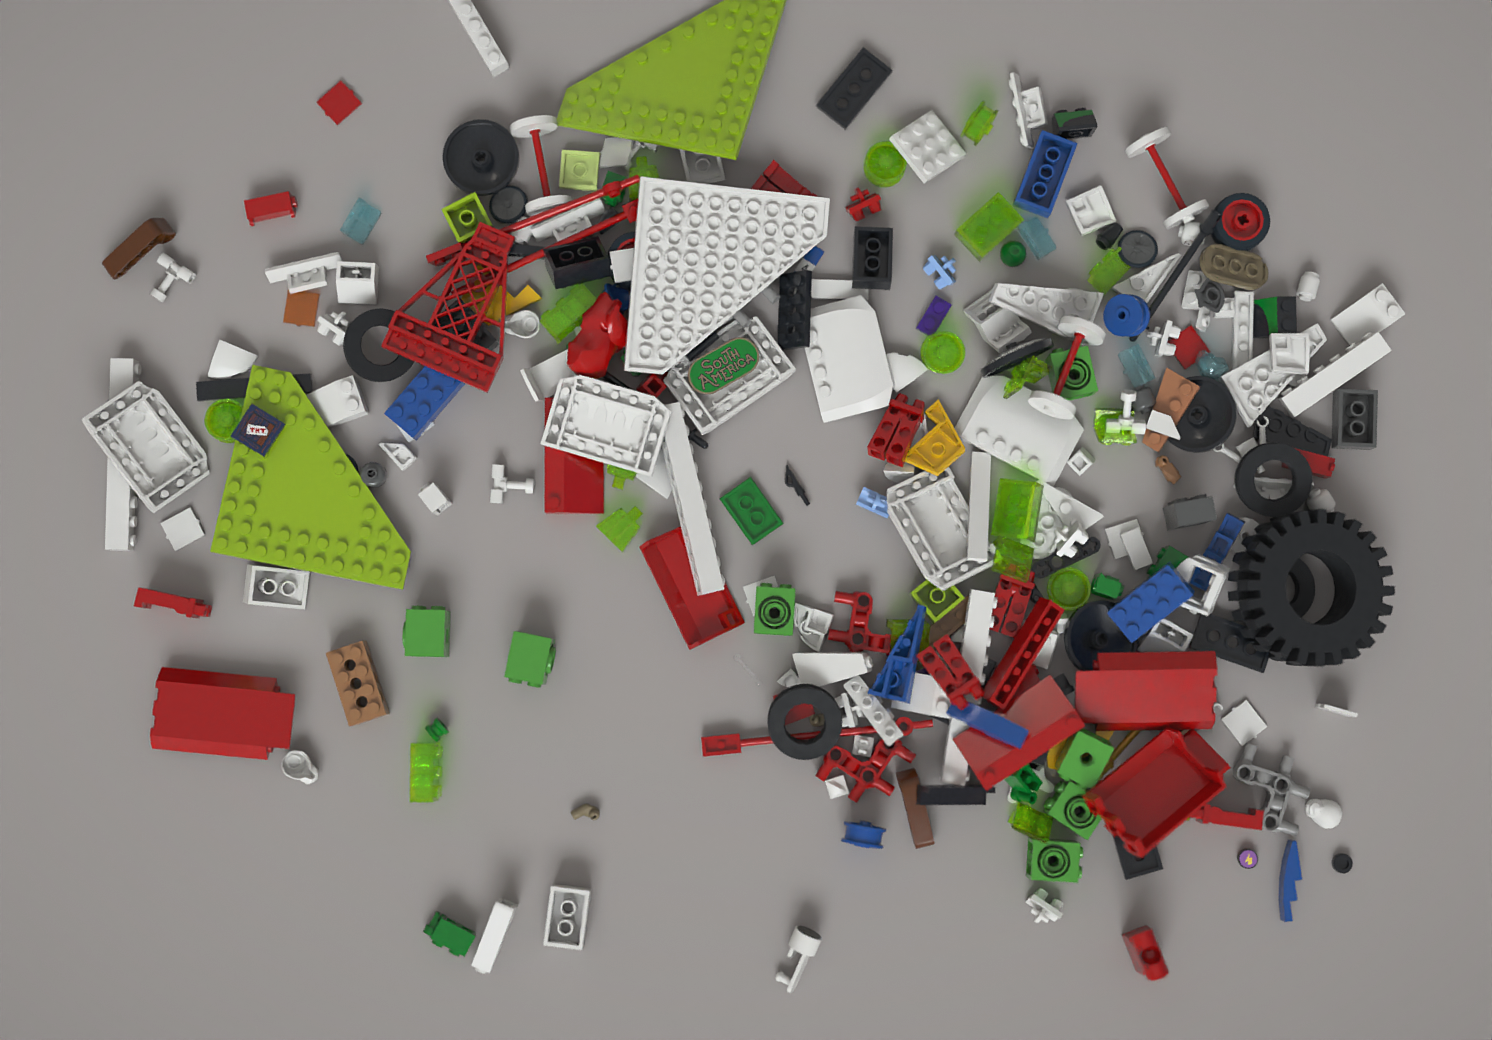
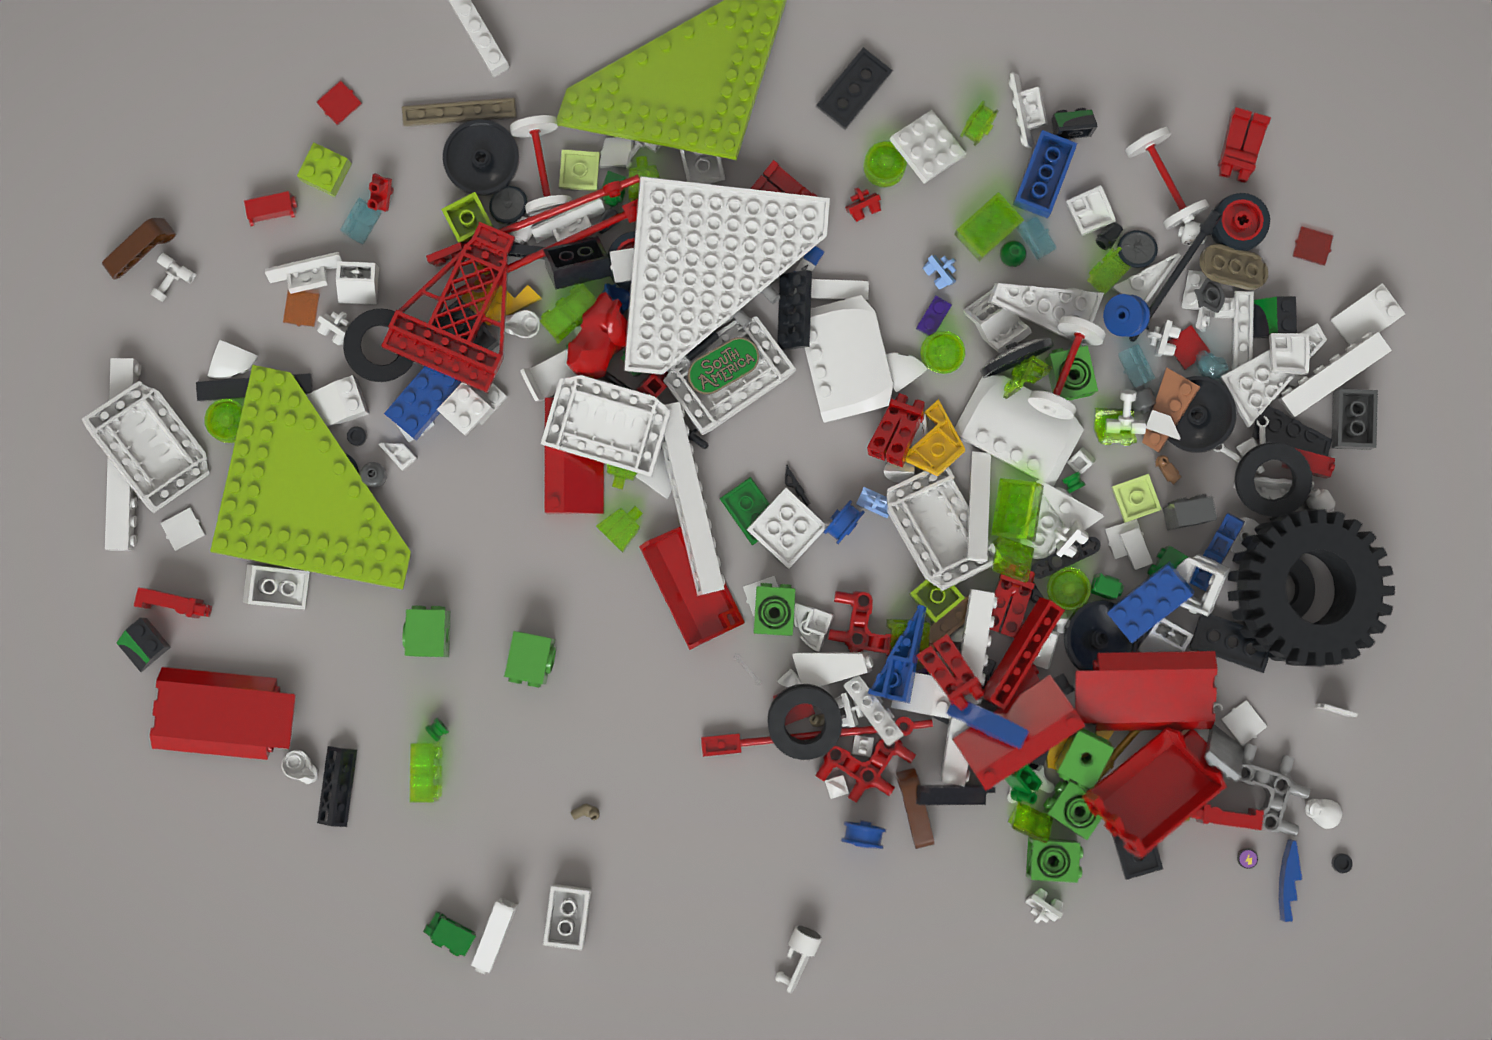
(142, 643): none -> black slope
(258, 430): tile -> none
(324, 169): none -> lime brick
(339, 787): none -> black fence
(345, 679): medium nougat brick -> none
(356, 436): none -> black tile
(380, 192): none -> red hips
(434, 498): white brick -> none
(459, 112): none -> dark tan tile
(471, 406): none -> white bracket
(502, 484): white bar -> none
(787, 528): none -> white plate
(843, 522): none -> blue wheel
(872, 258): black brick -> none
(1073, 482): none -> green wheel
(1136, 498): none -> yellowish green plate
(1145, 953): red piece -> none
(1224, 753): none -> dark grey tile
(1237, 158): none -> red hips
(1308, 286): white brick -> none
(1313, 246): none -> clear red piece

